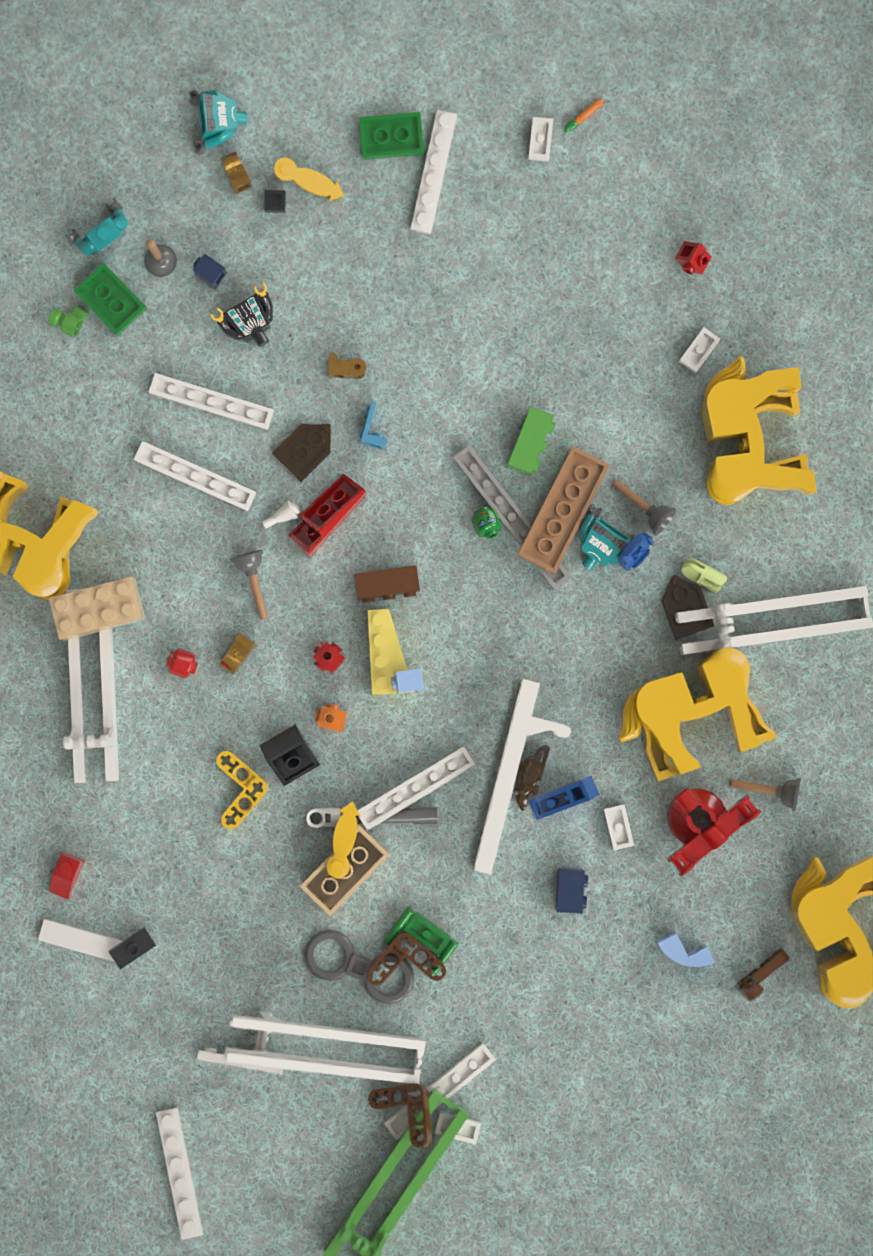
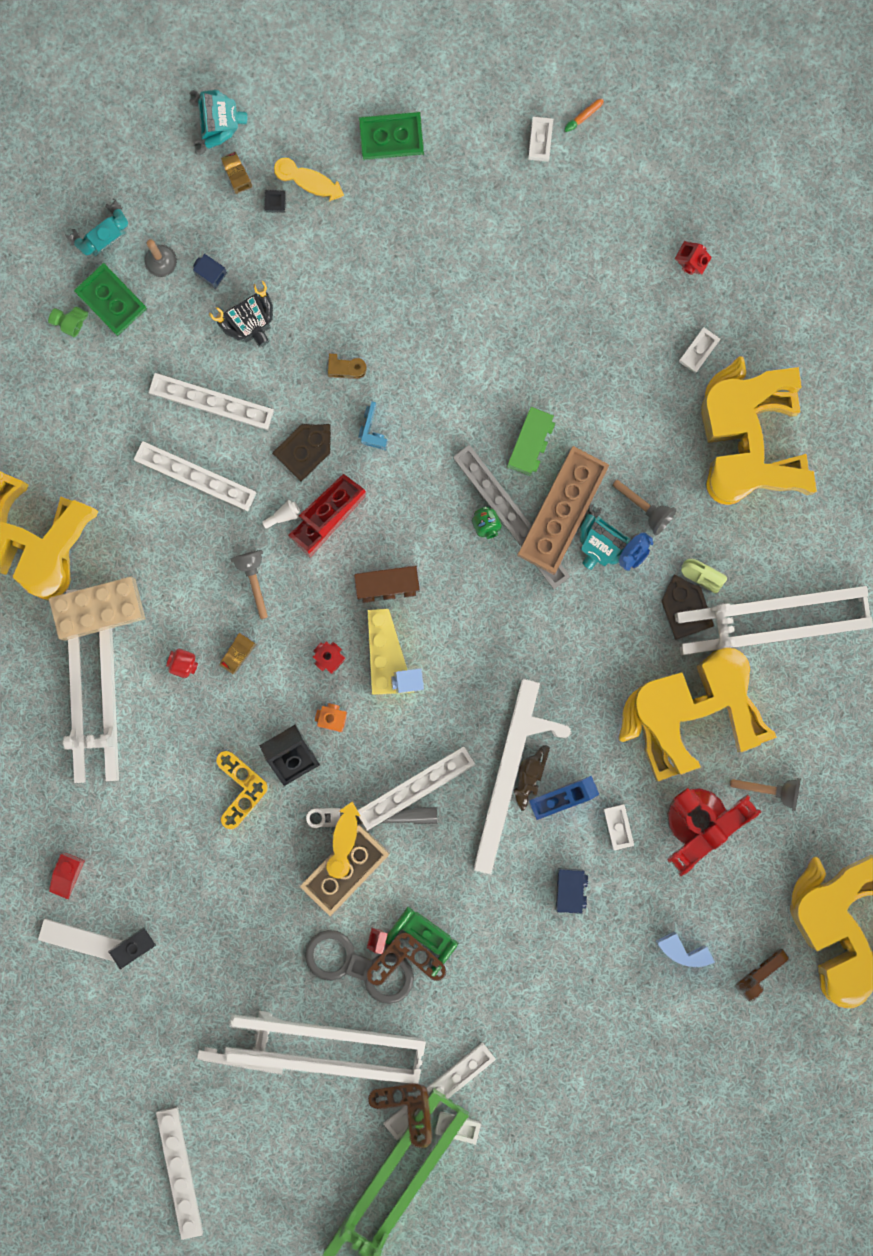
(377, 940): none -> tile
(433, 172): white plate -> none

